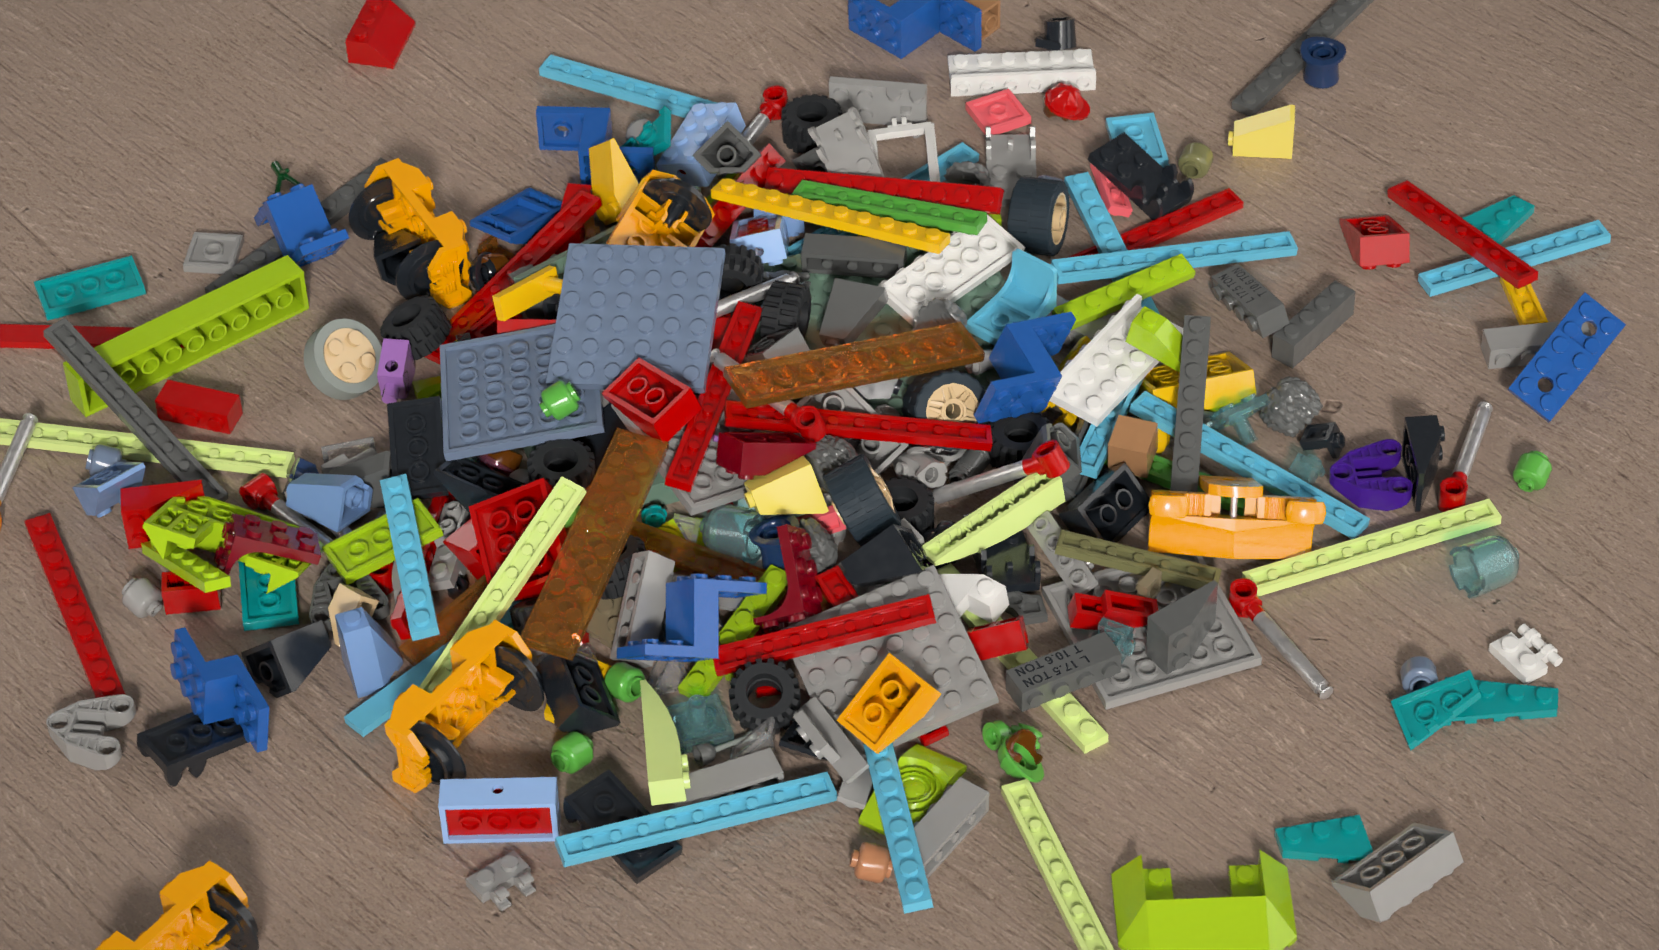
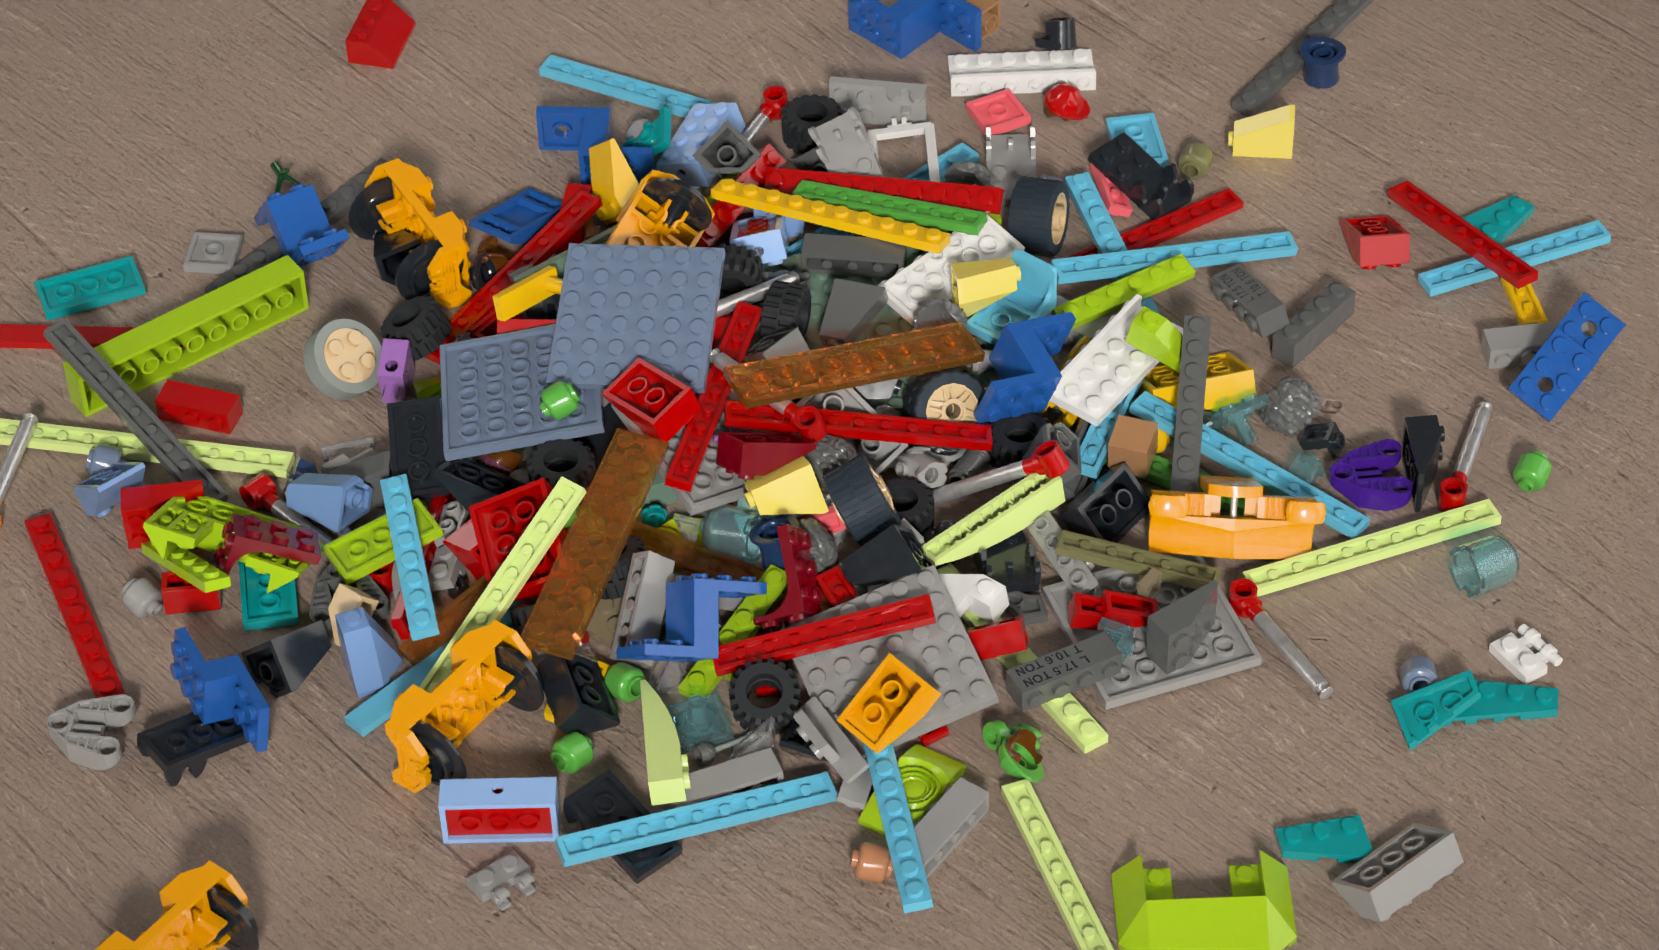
(982, 282): none -> light yellow slope

